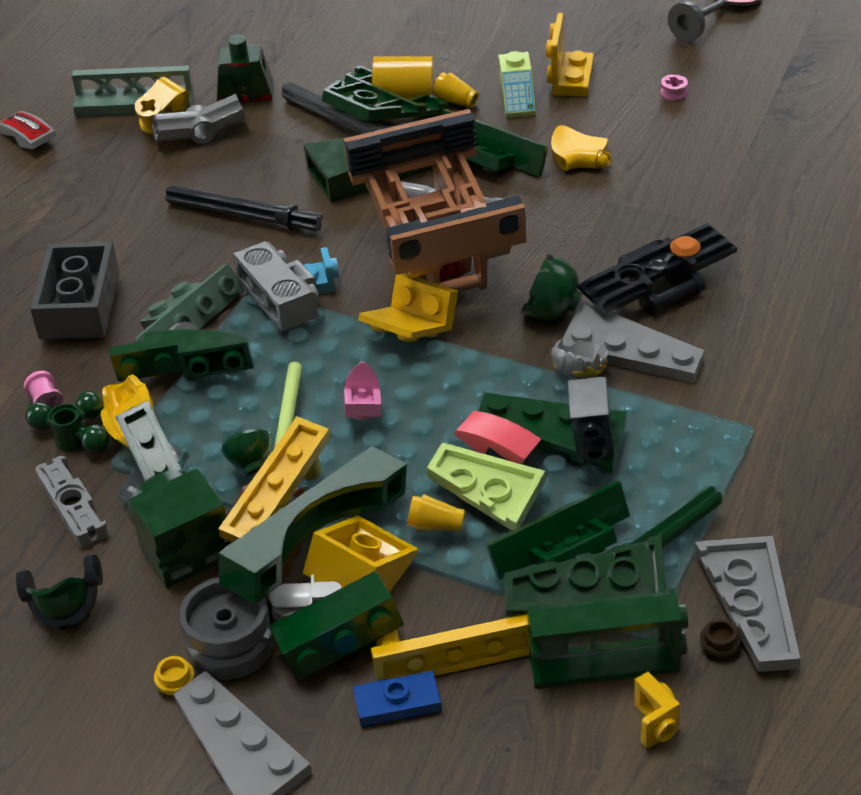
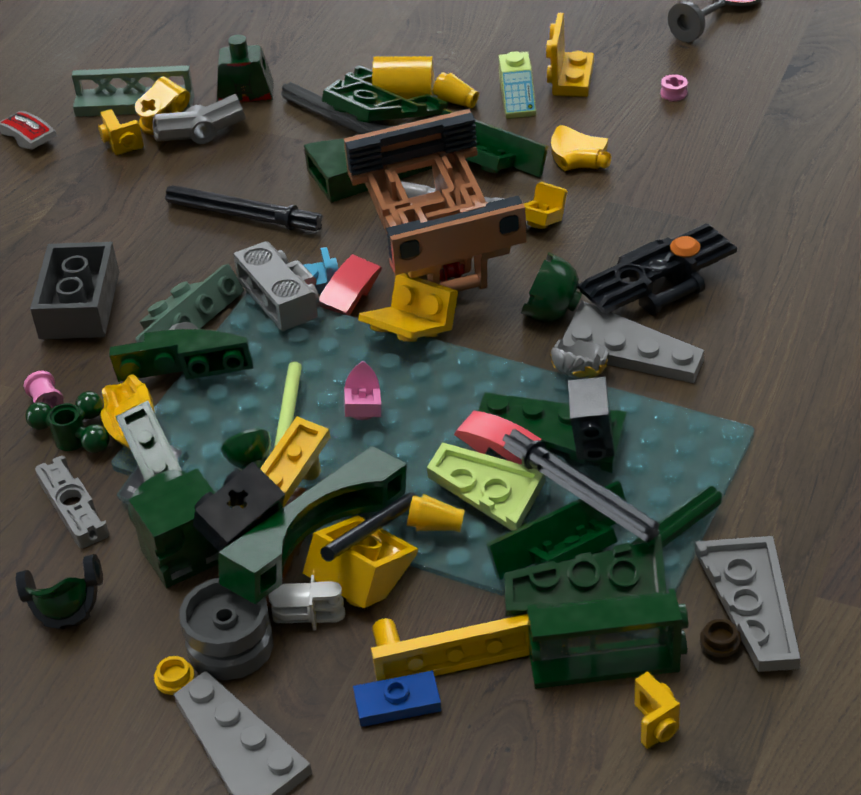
(121, 137): none -> yellow bracket
(243, 488): none -> black brick
(336, 625): dark green brick -> none
(348, 285): none -> coral slope
(367, 527): none -> black bar
(535, 455): none -> axle
(546, 206): none -> yellow bracket

